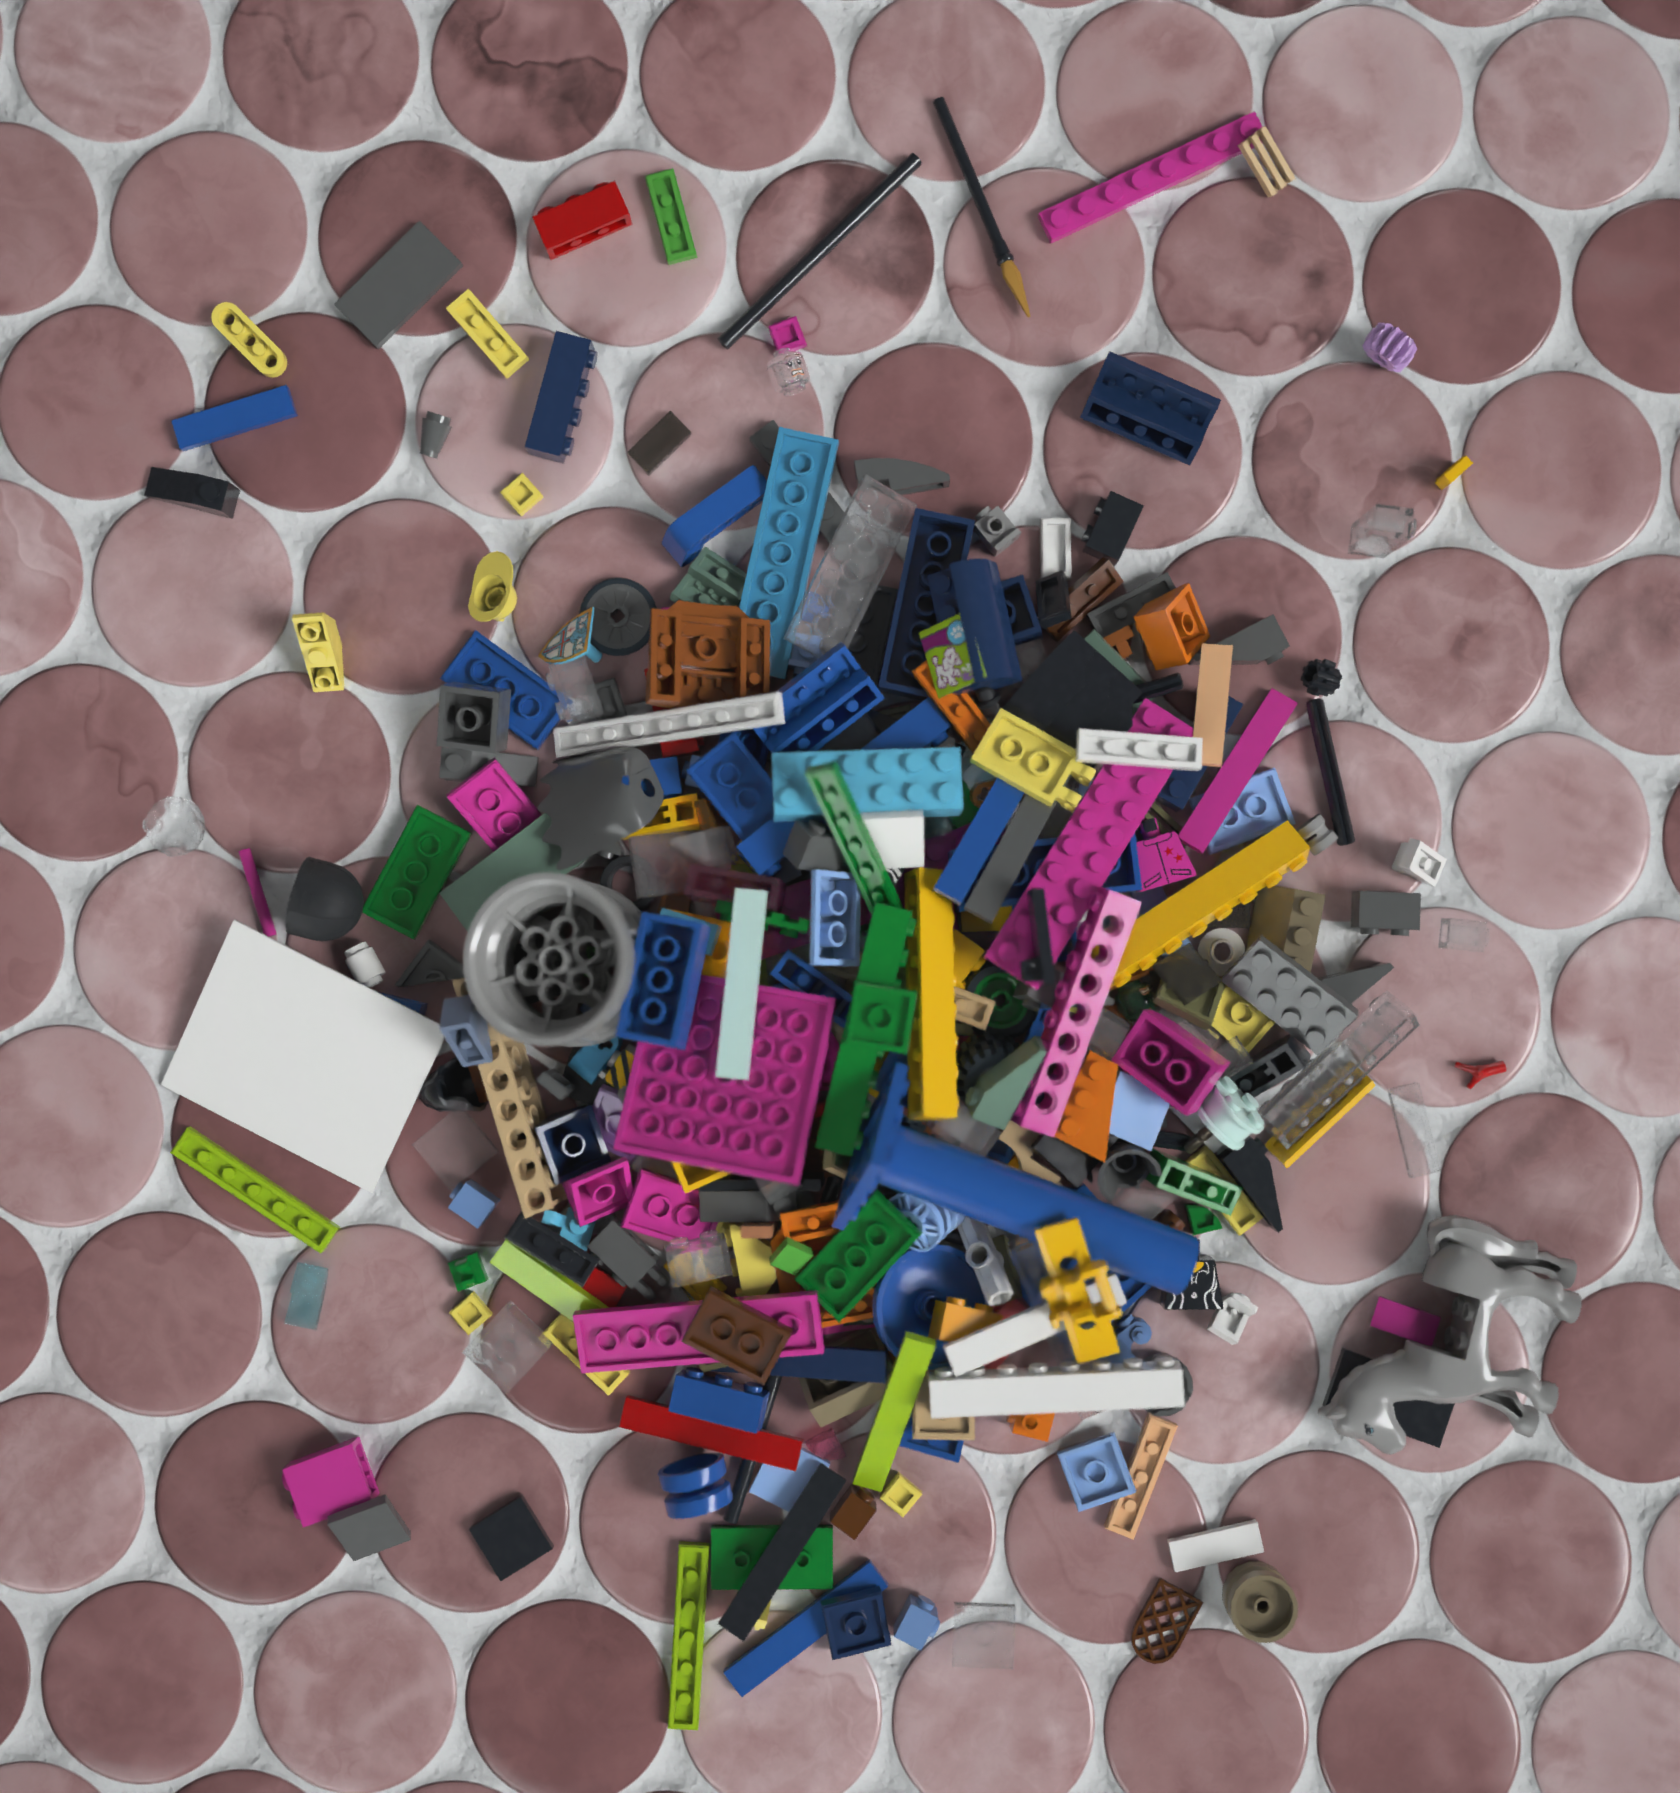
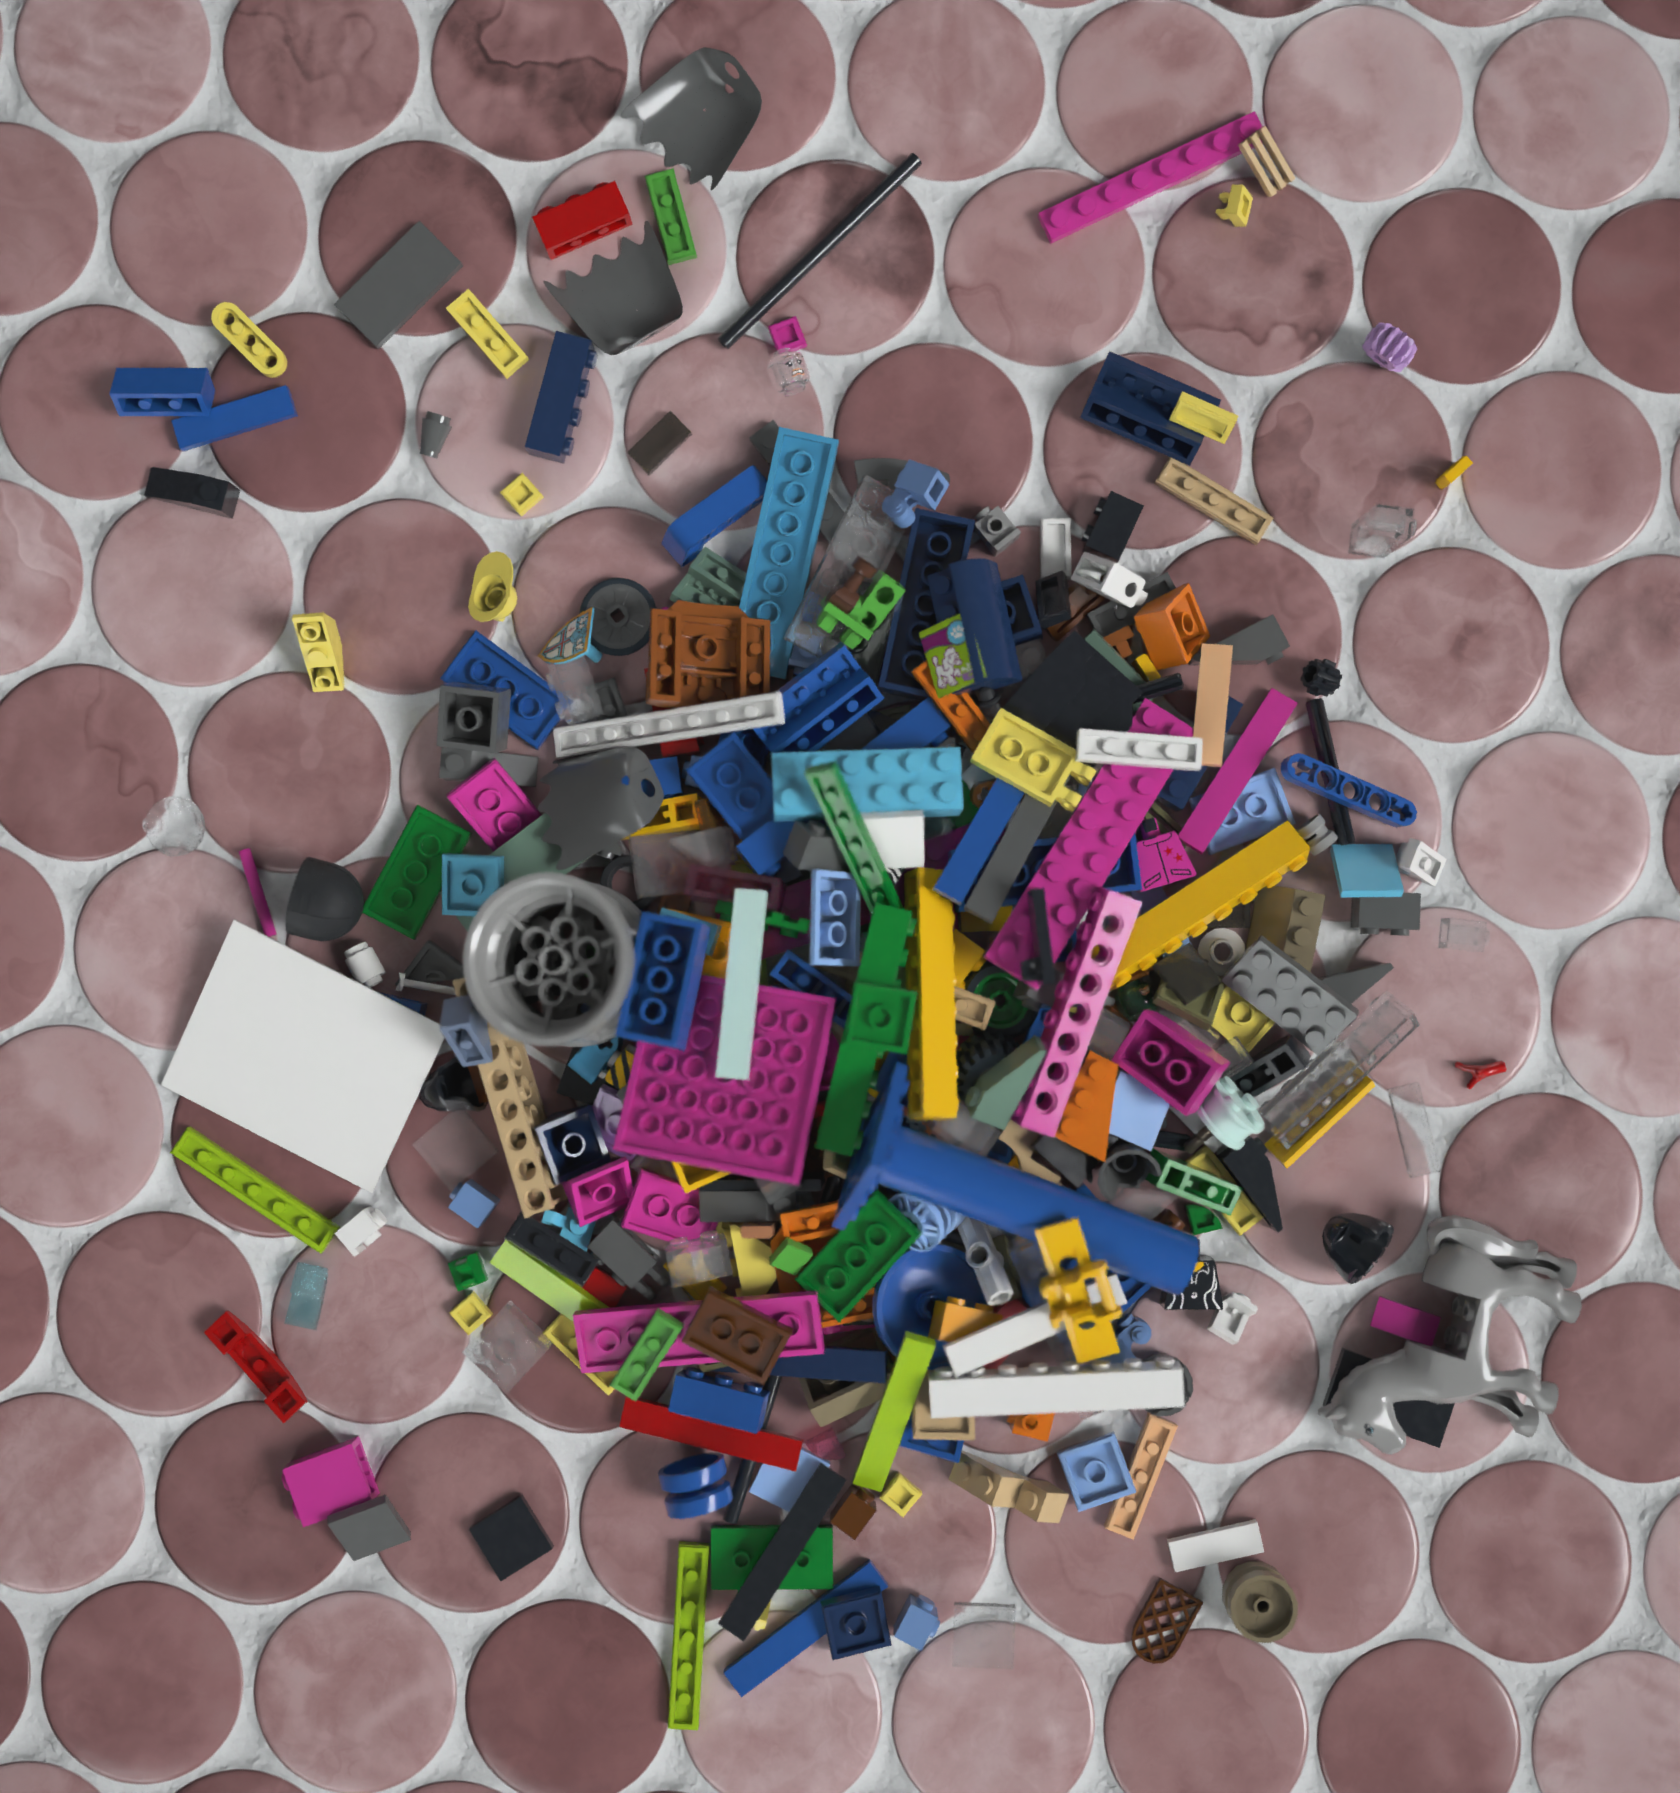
(162, 391): none -> blue brick
(259, 1364): none -> red slope
(361, 1230): none -> white brick
(423, 985): none -> white piece
(469, 882): none -> medium azure tile
(556, 1084): dark grey tile -> none
(608, 297): none -> dark grey piece
(647, 1354): none -> bright green tile
(676, 118): none -> dark grey piece
(859, 612): none -> bright green hips
(914, 486): none -> medium blue brick
(1001, 250): black piece -> none
(1007, 1489): none -> tan arch
(1118, 585): none -> white torso
(1145, 668): none -> yellow tile
(1203, 417): none -> light yellow tile
(1214, 500): none -> tan tile
(1238, 205): none -> light yellow tile
(1355, 1243): none -> black hair
(1362, 789): none -> blue beam
(1366, 870): none -> medium azure tile

